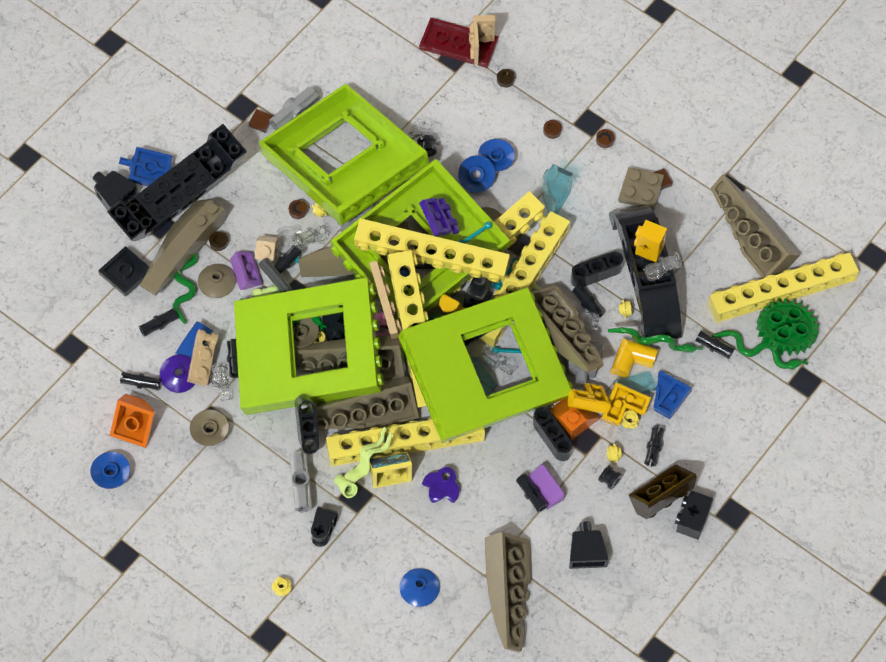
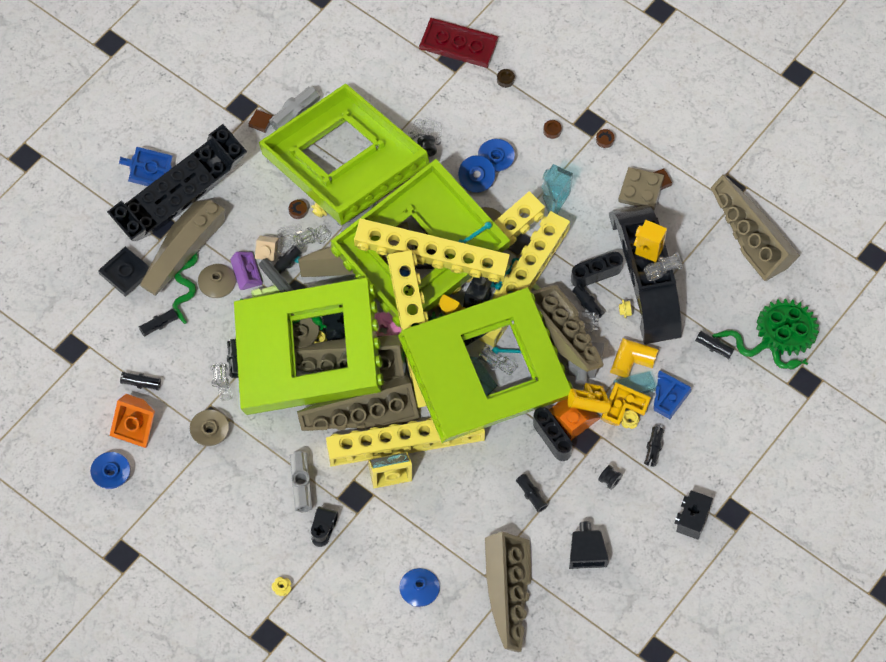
(113, 188): black torso -> none
(172, 382): dark purple dish -> none
(187, 344): blue slope -> none
(202, 358): tan plate -> none
(218, 241): dark brown tile -> none
(303, 416): black beam -> none
(346, 482): yellowish green flag -> none
(383, 292): tan plate -> none
(439, 216): dark purple plate -> none
(439, 487): dark purple plate -> none
(480, 31): tan bracket -> none
(547, 486): medium lavender slope -> none
(613, 453): light yellow plate -> none
(655, 339): green animal -> none
(662, 491): dark brown slope -> none
(794, 289): light yellow brick -> none

